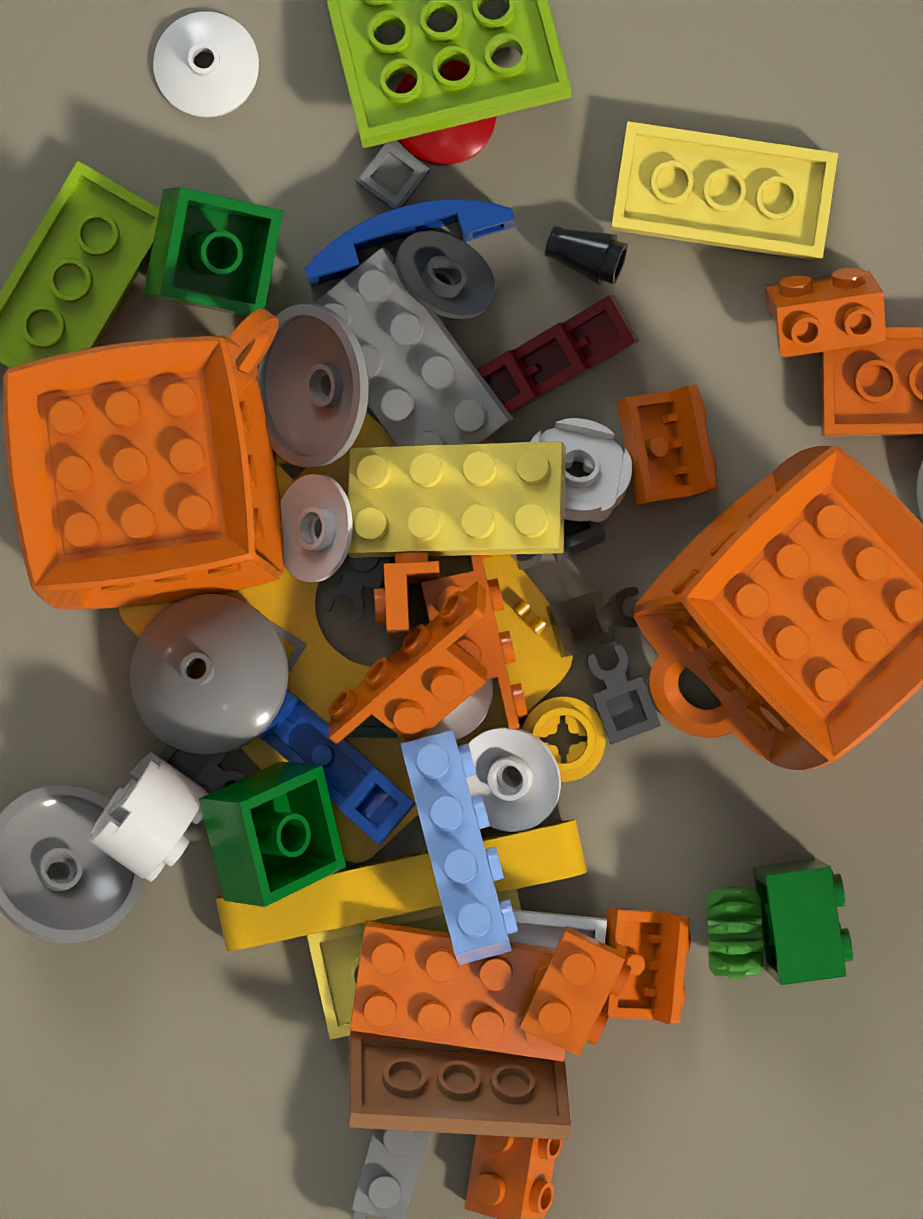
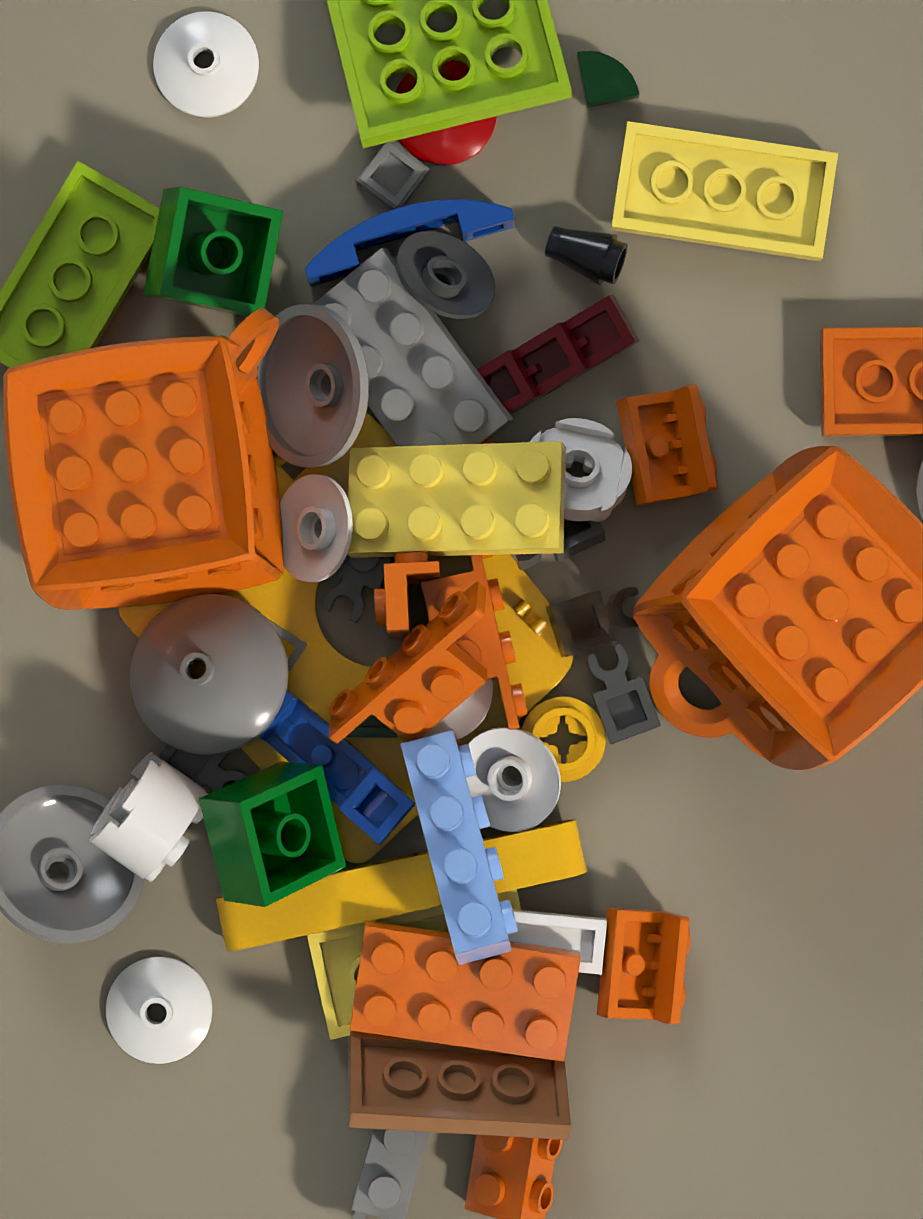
(171, 985): none -> white dish
(575, 990): orange bracket -> none
(605, 79): none -> dark green tile
(734, 932): bright green gear -> none
(802, 921): green brick -> none
(827, 312): orange bracket -> none

